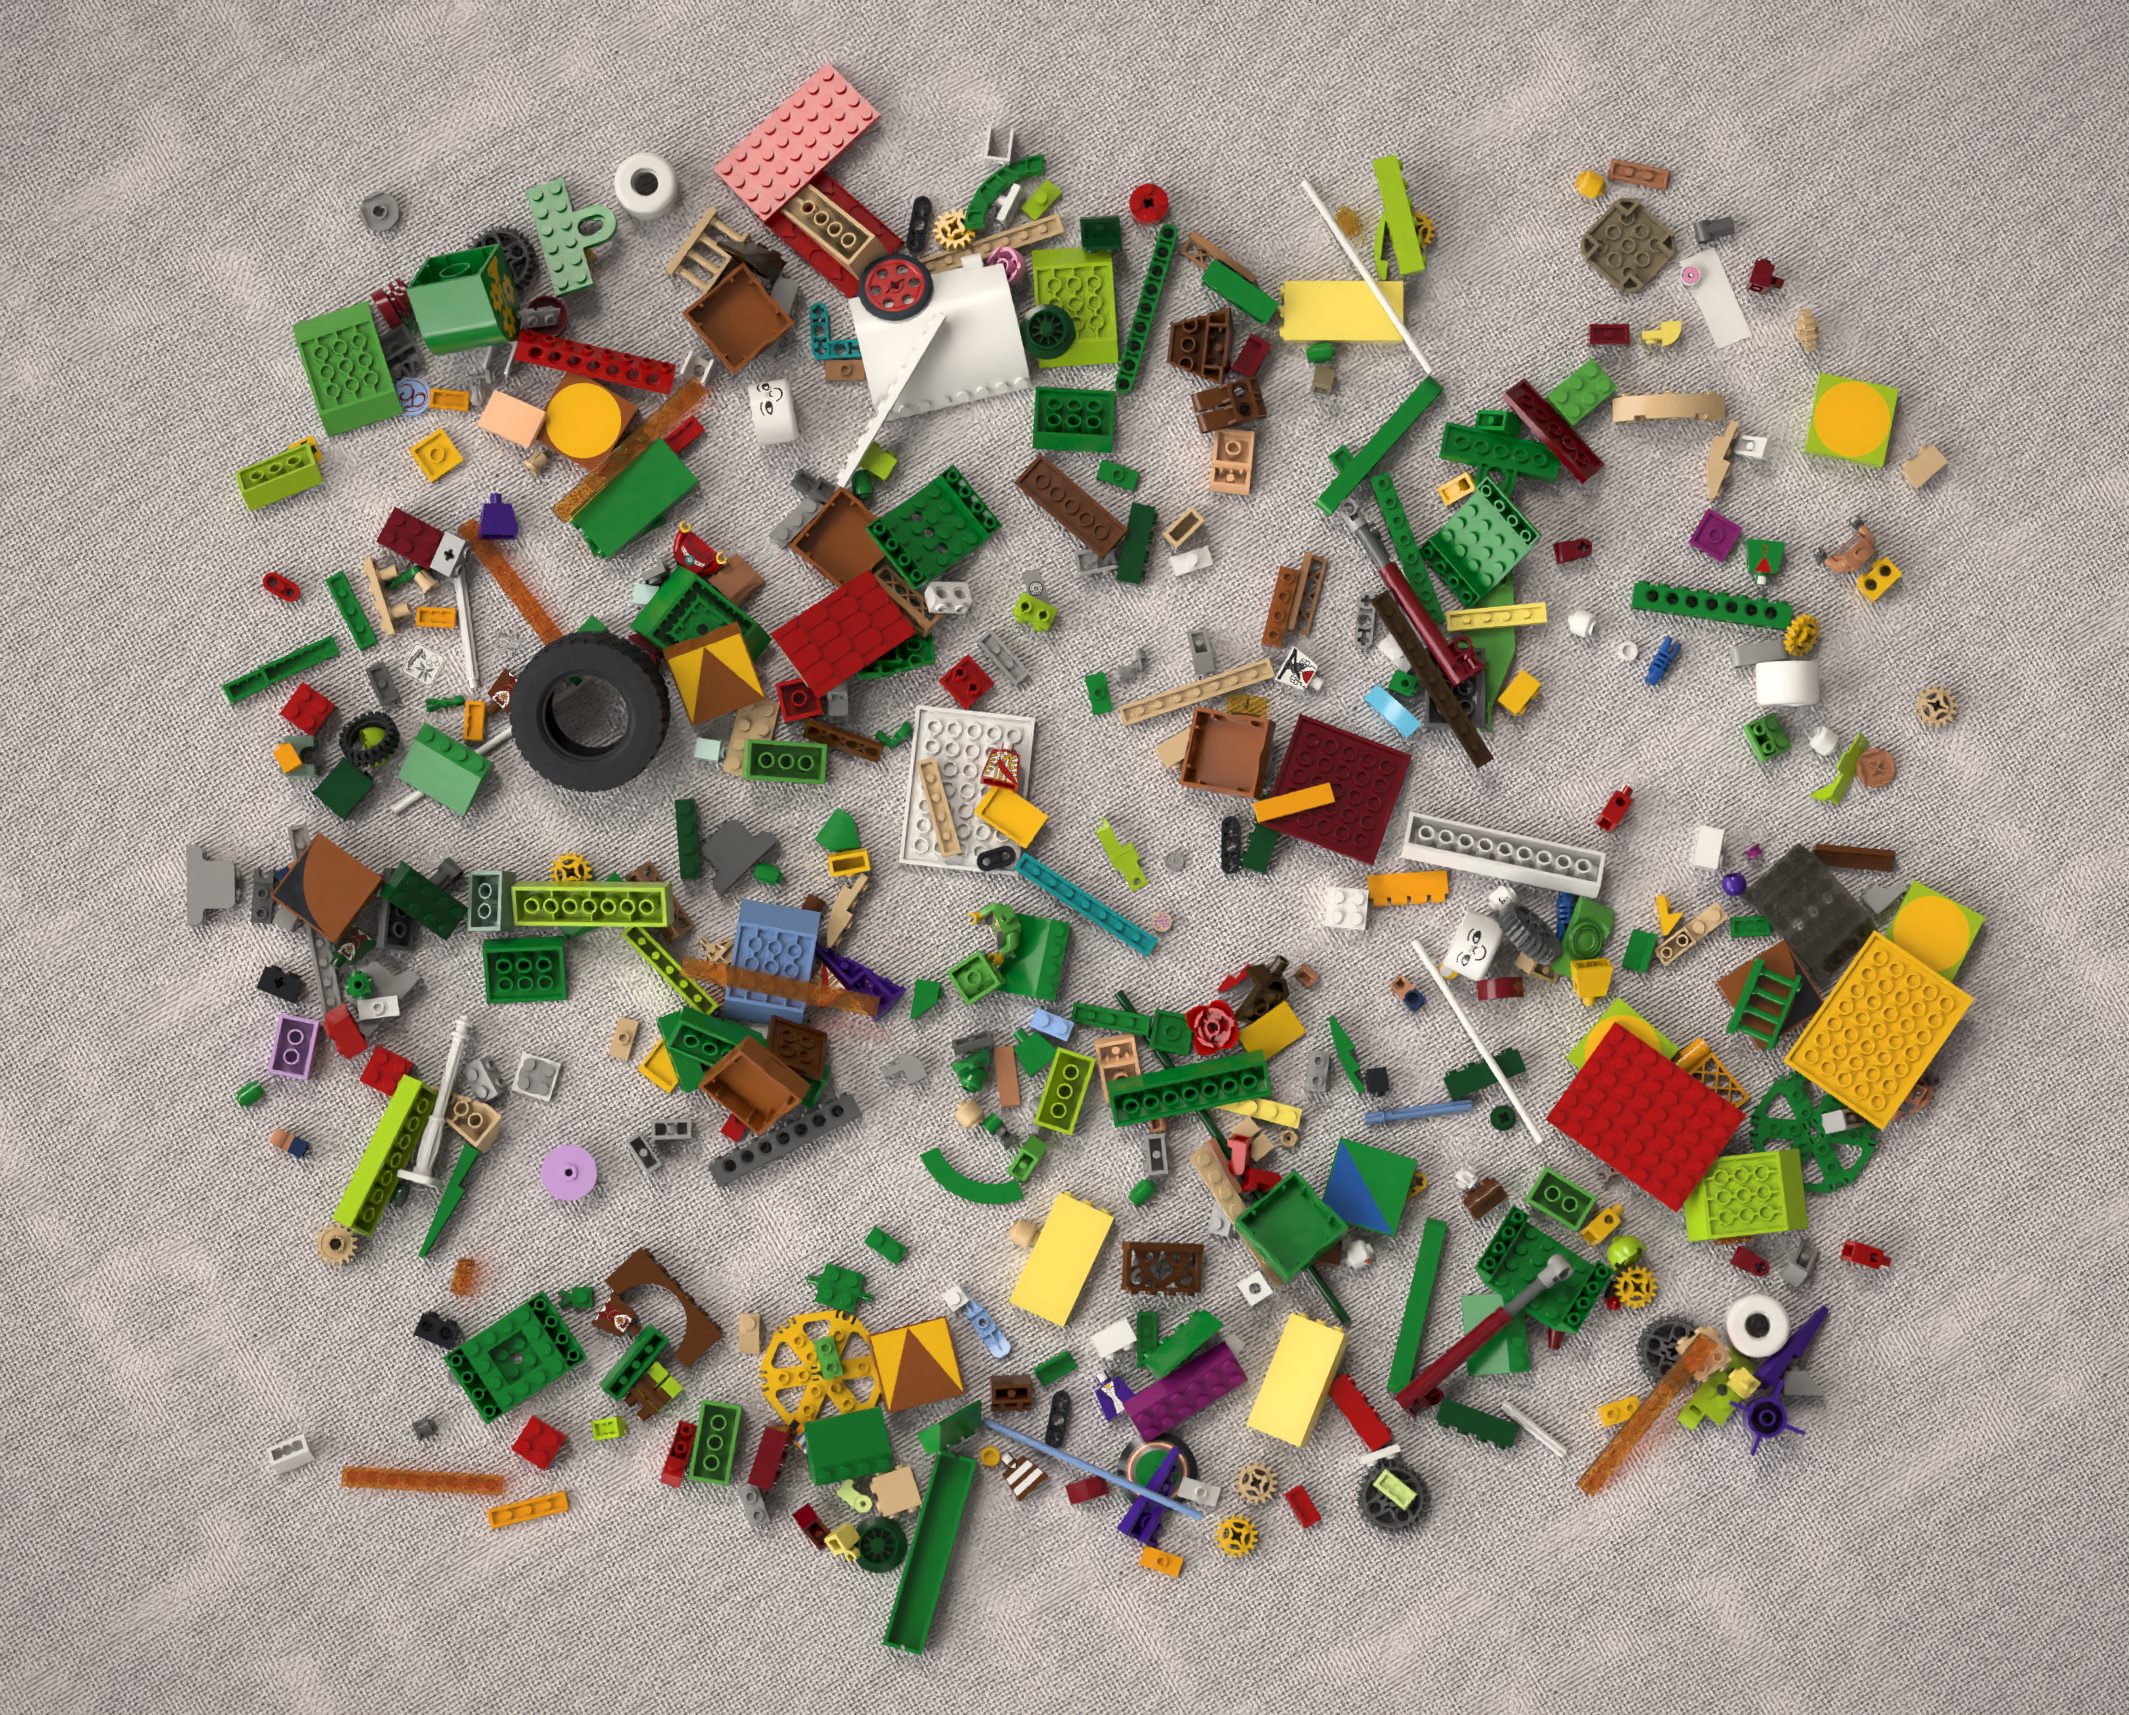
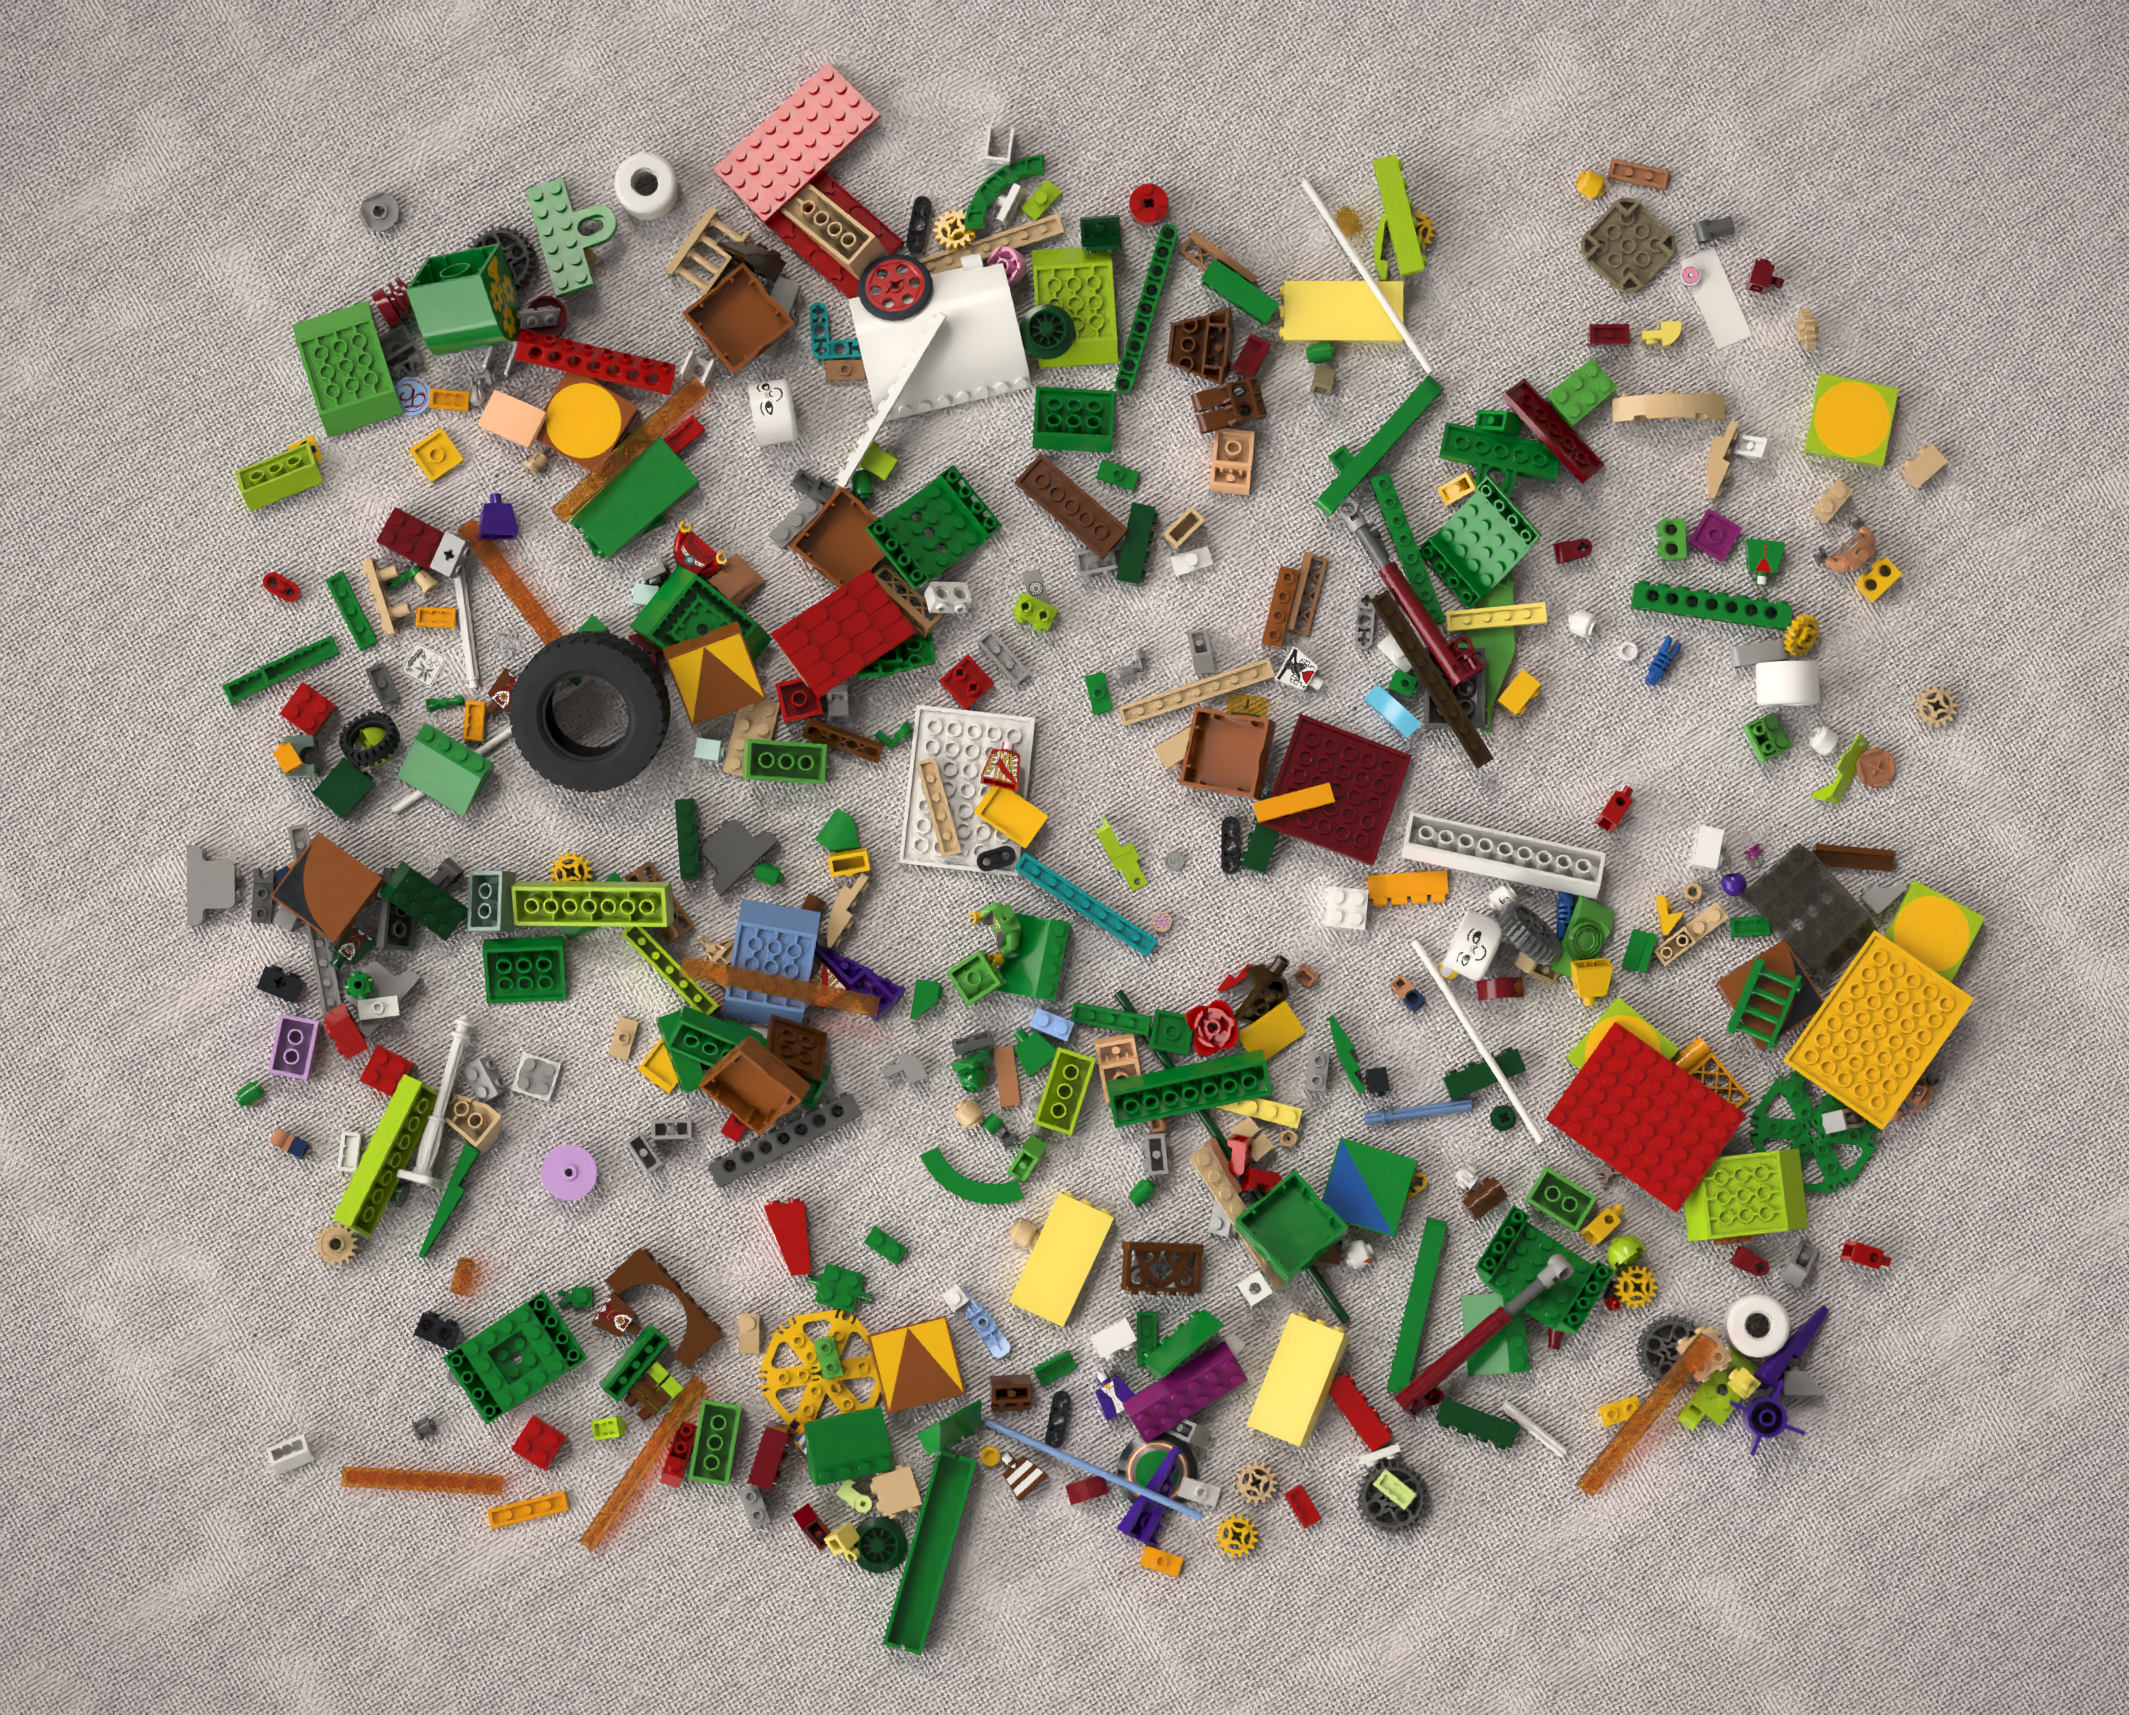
(349, 1151): none -> white plate
(642, 1463): none -> clear orange plate
(791, 1232): none -> red slope
(1191, 1433): none -> light grey slope
(1677, 540): none -> bright green brick
(1699, 892): none -> tan plate
(1831, 501): none -> tan piece

